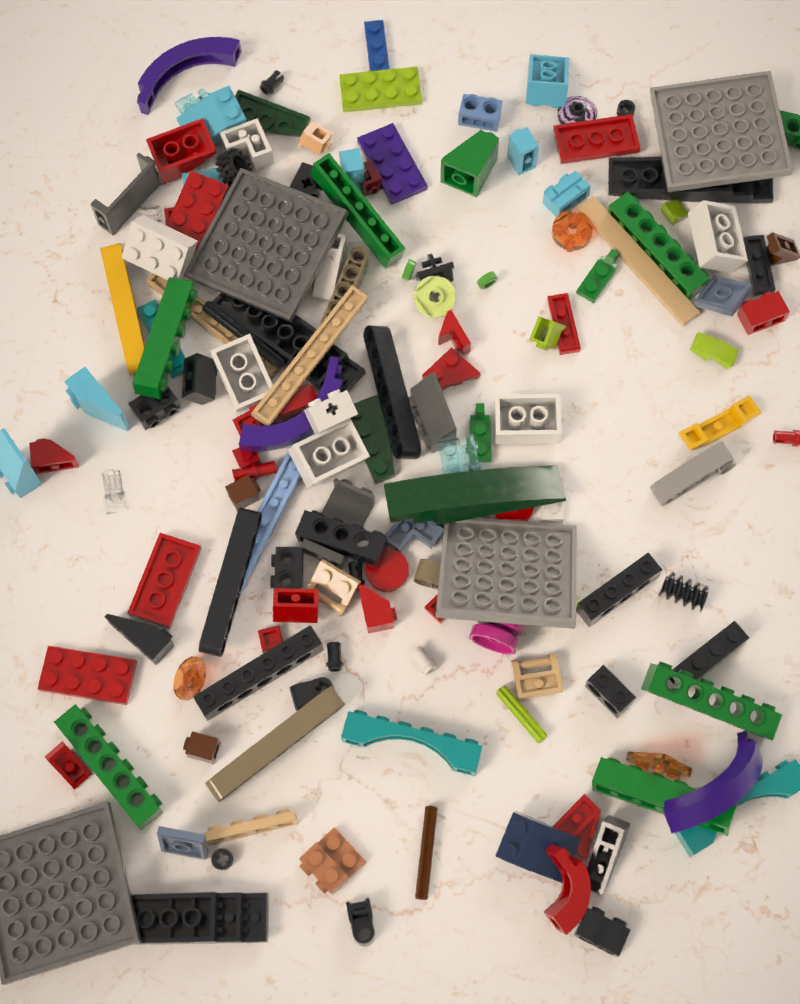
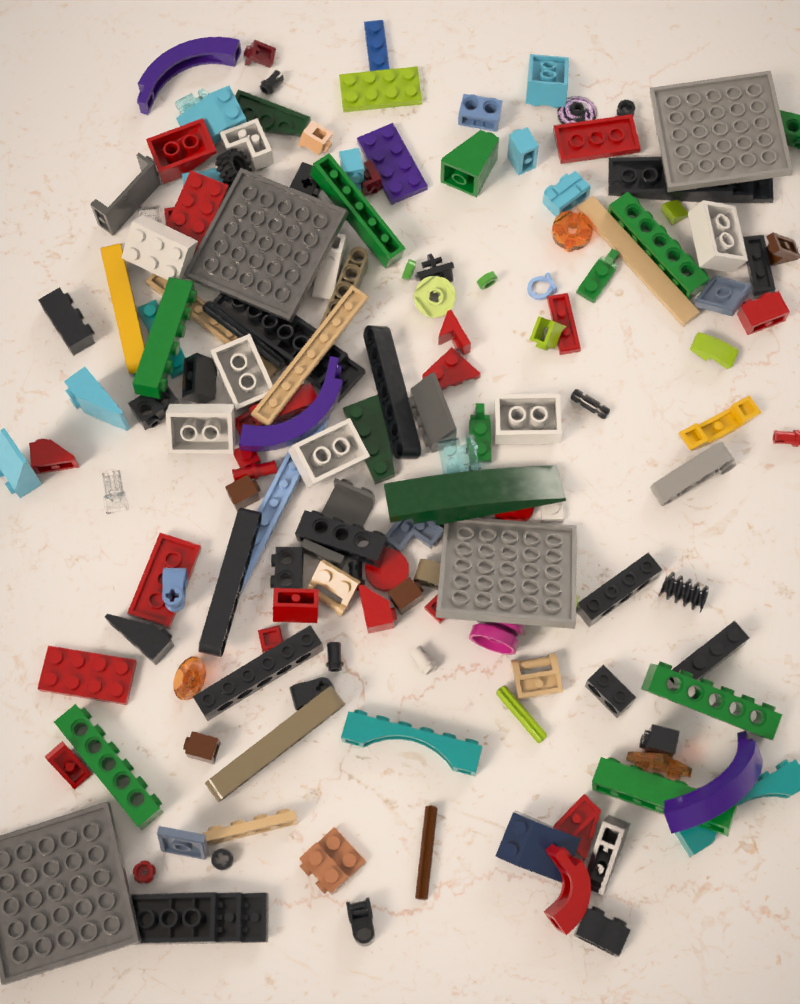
(67, 320): none -> black brick
(139, 868): none -> red plate
(174, 584): none -> medium blue piece
(201, 428): none -> white brick
(259, 53): none -> dark red bracket
(342, 407): white brick -> none
(406, 595): none -> reddish brown brick
(547, 278): none -> light blue piece
(590, 404): none -> black axle
(659, 740): none -> black brick

